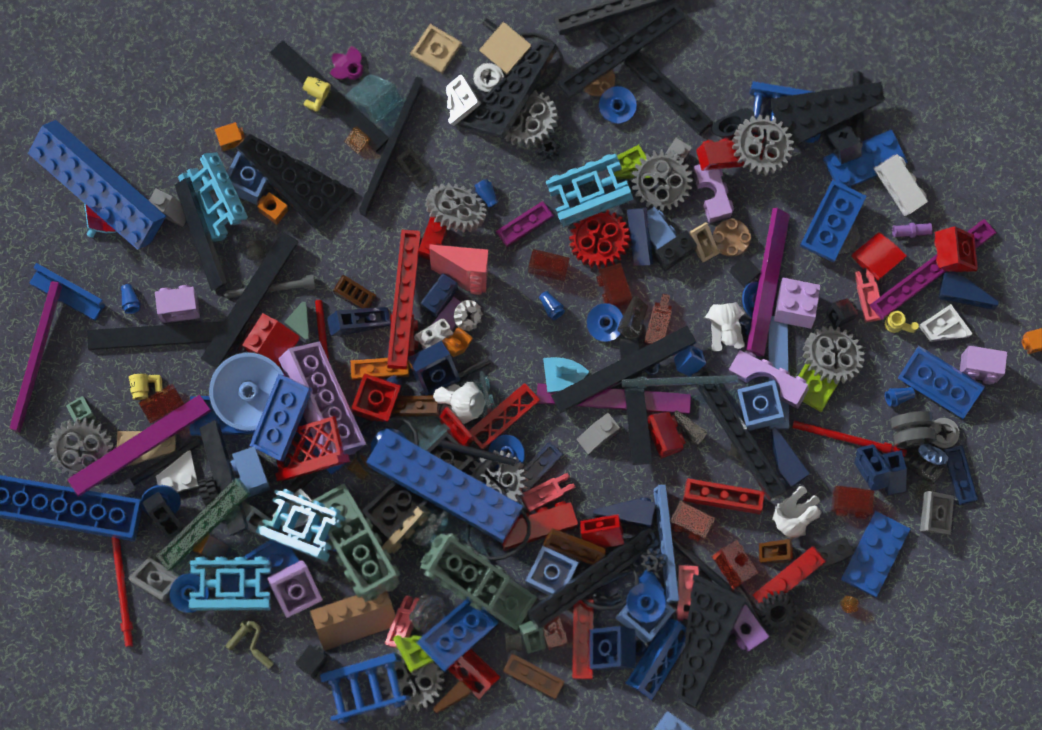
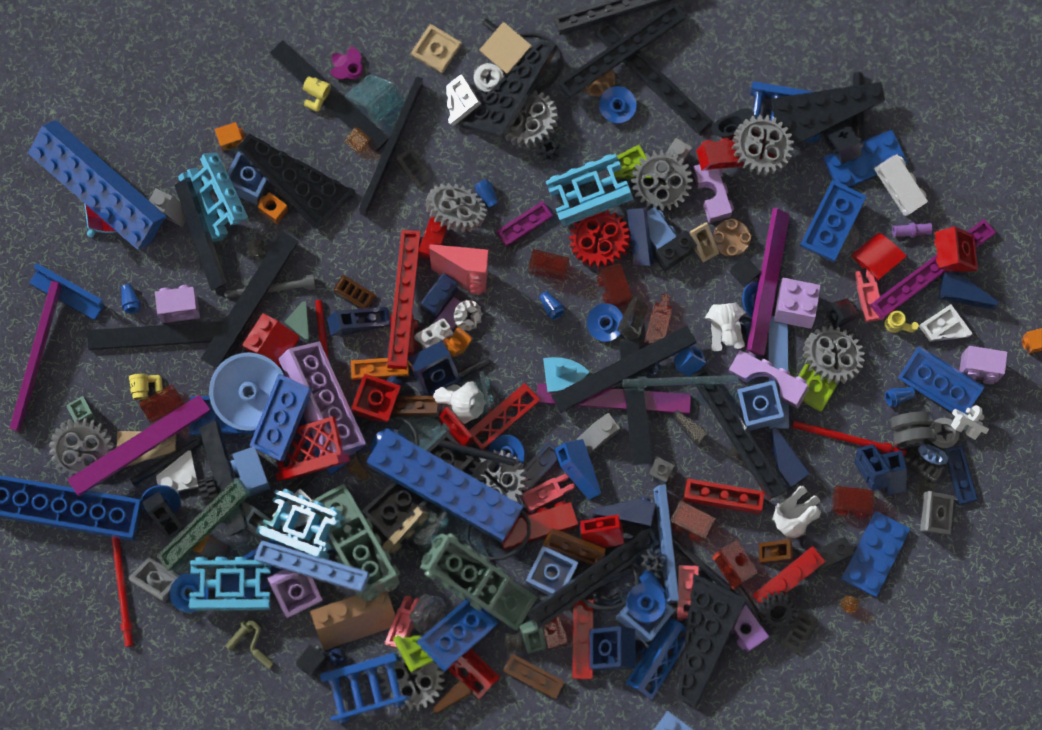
(312, 566): none -> medium blue plate
(335, 660): none -> dark blue hinge
(577, 465): none -> blue slope
(662, 470): none -> dark grey bracket
(664, 434): red slope -> none
(972, 419): none -> white hips

